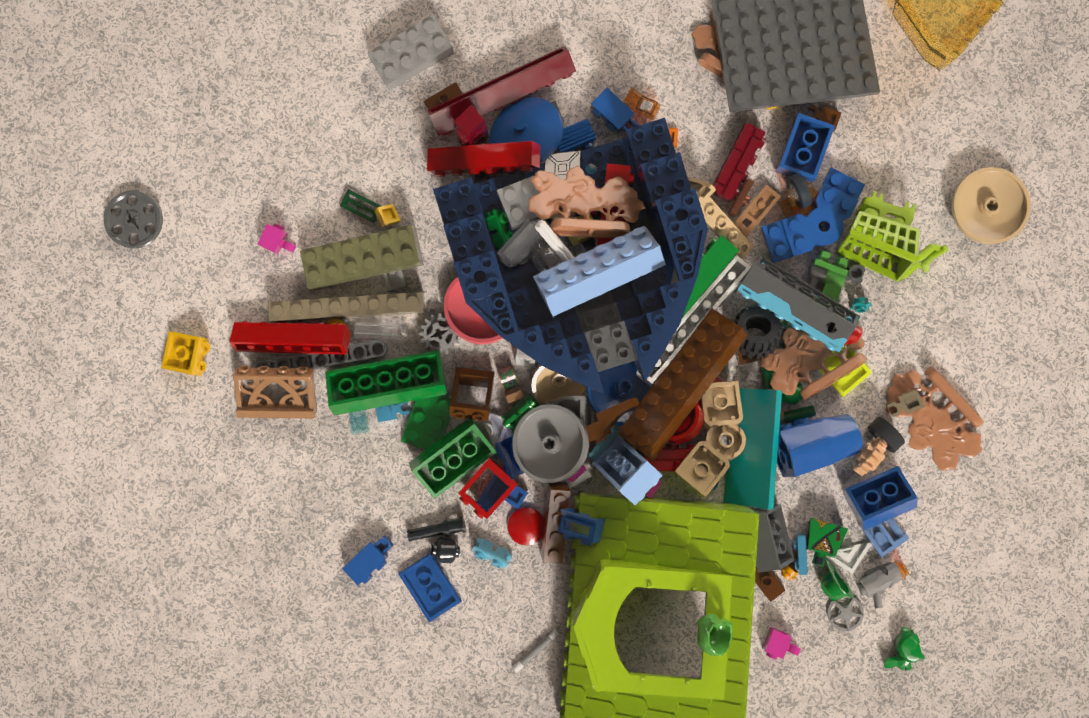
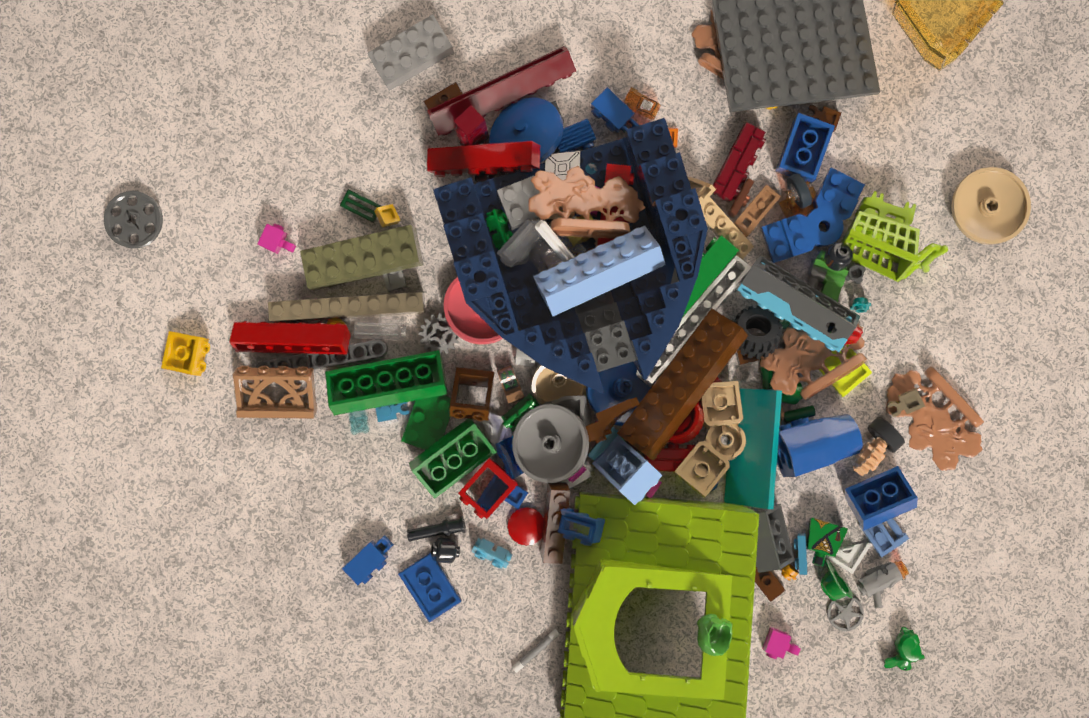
(838, 256): none -> black head

